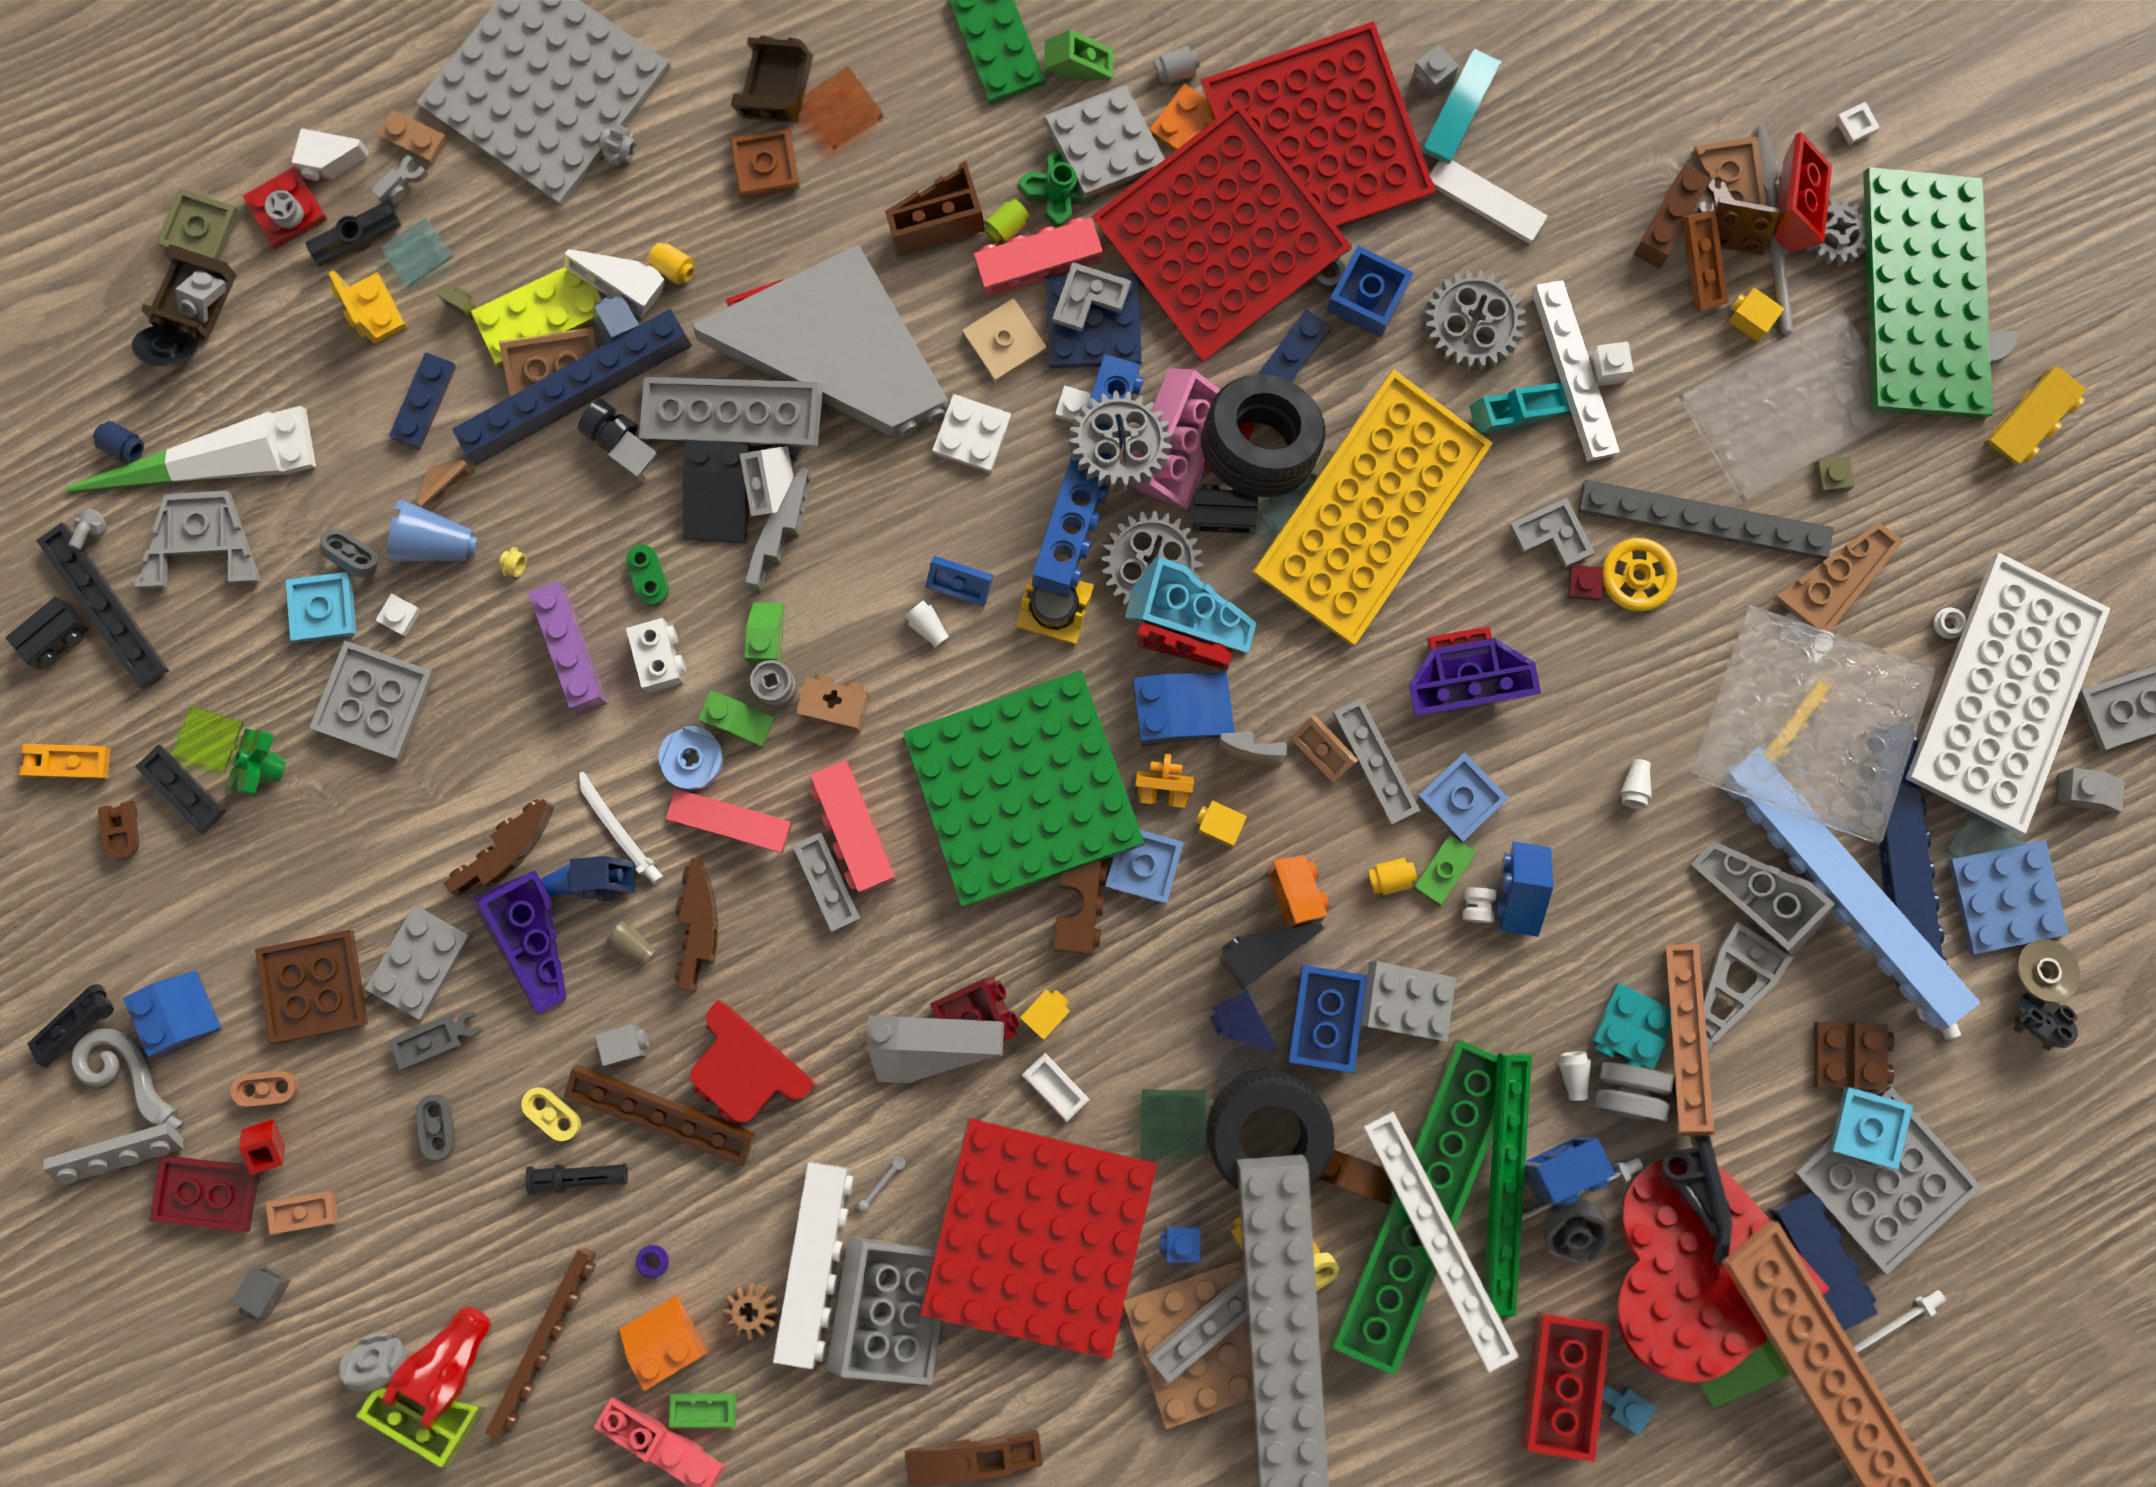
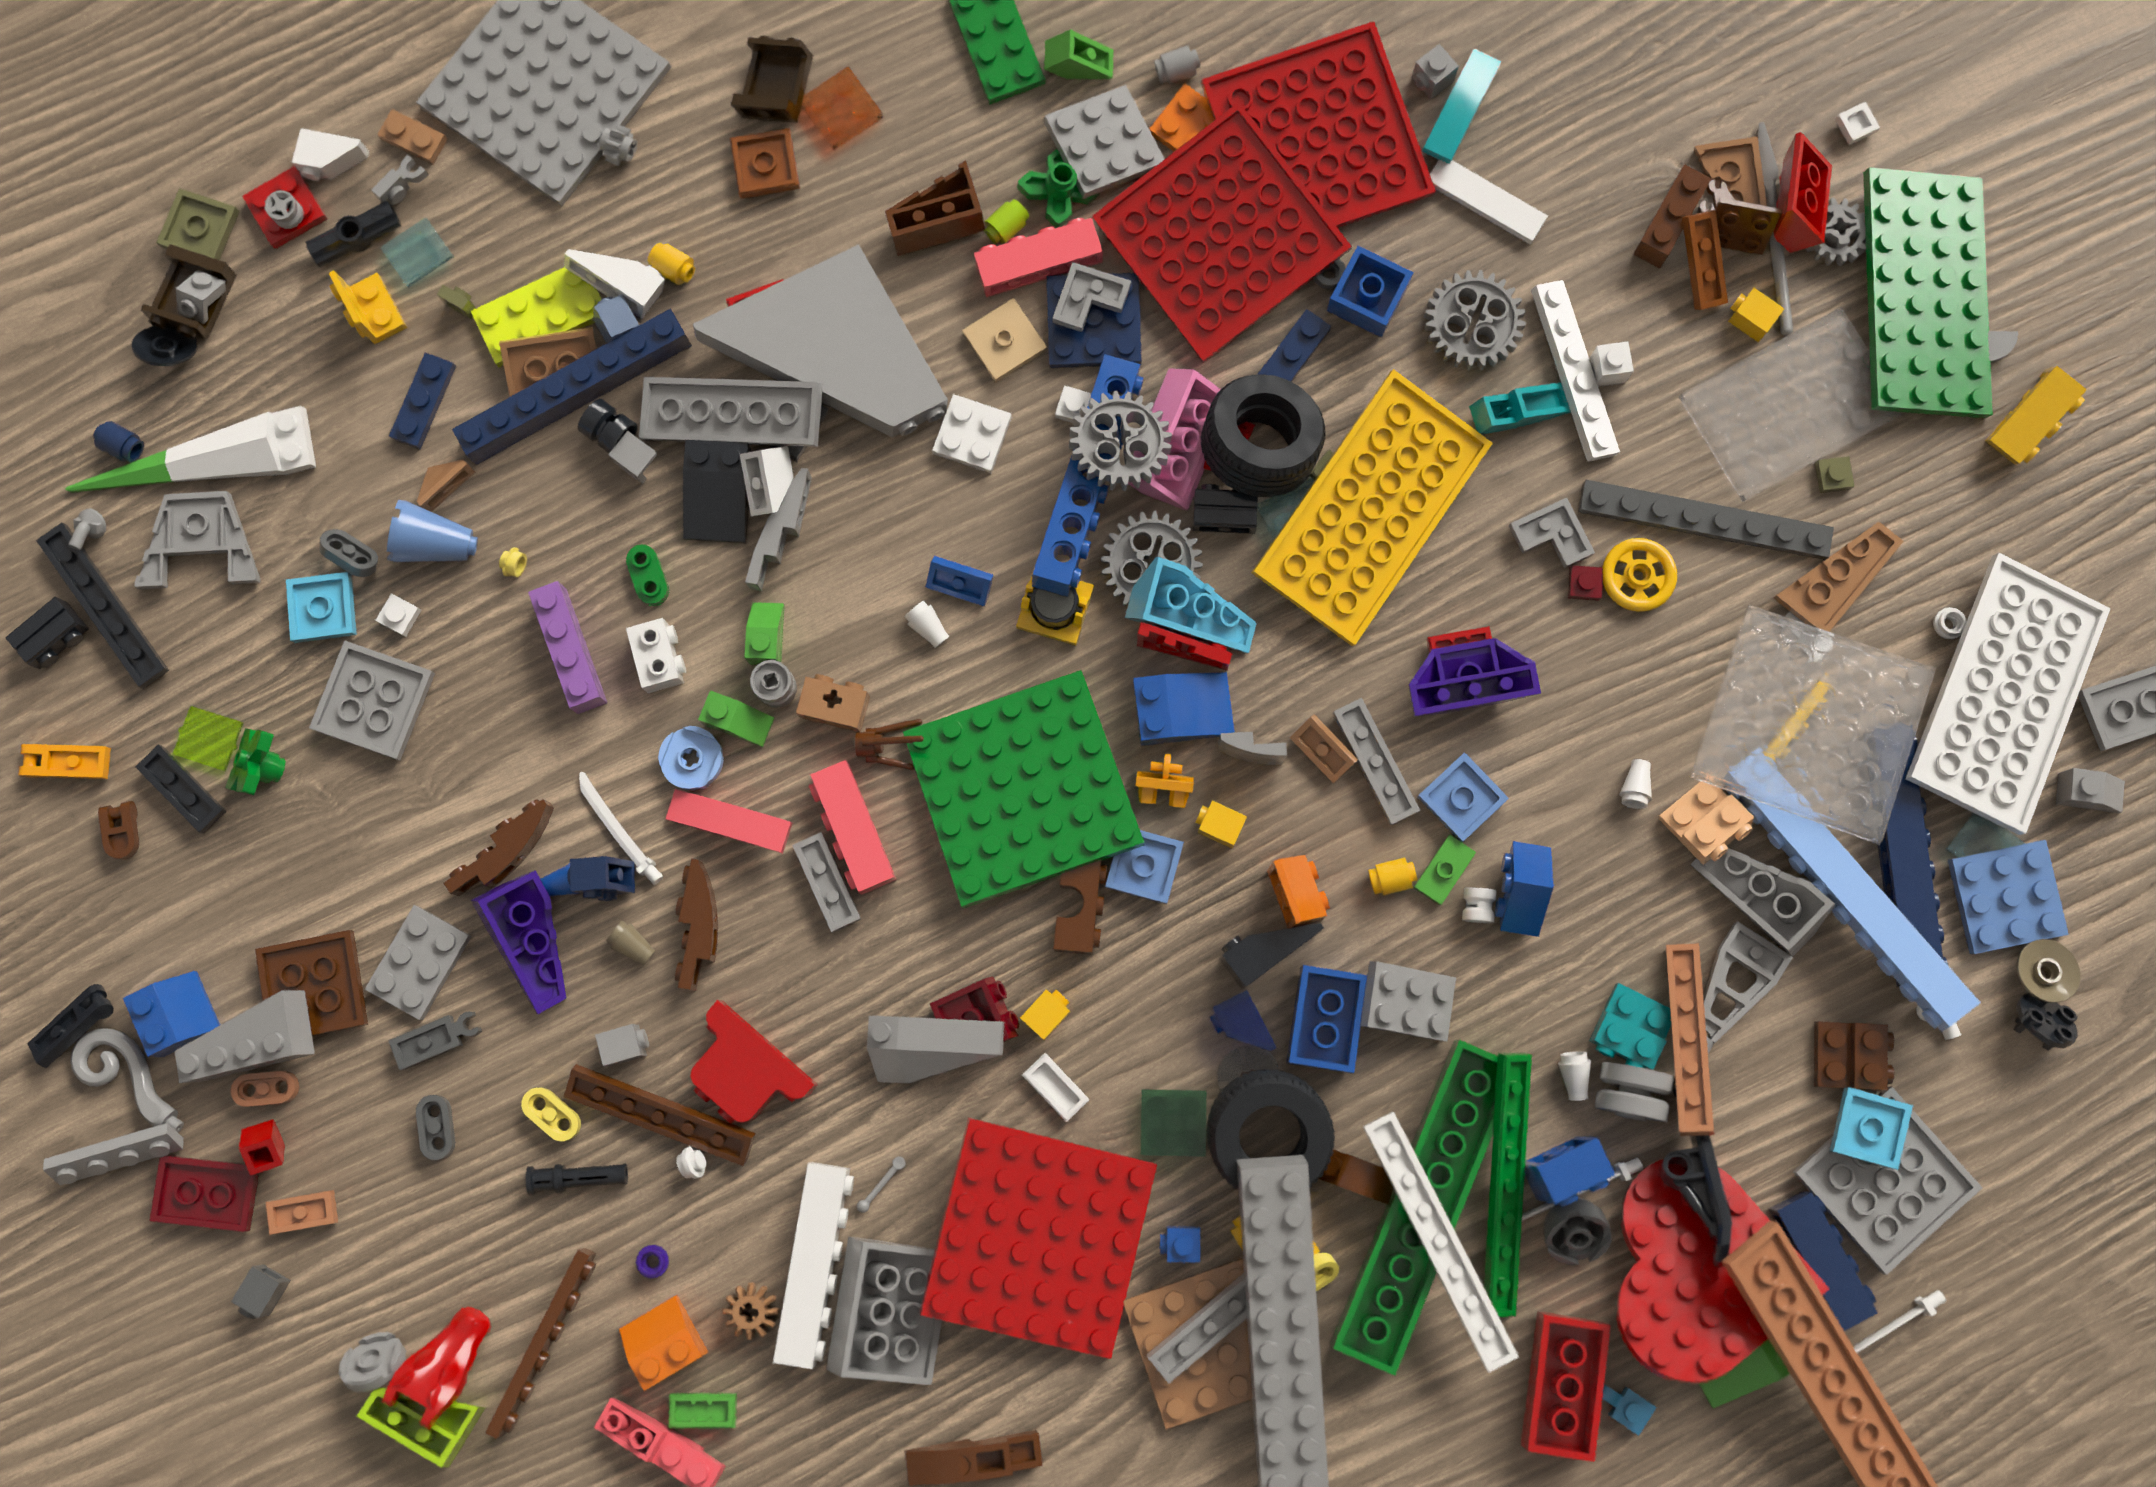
(254, 1039): none -> light grey wedge
(691, 1163): none -> white plate
(870, 743): none -> reddish brown plant
(1707, 821): none -> light nougat plate

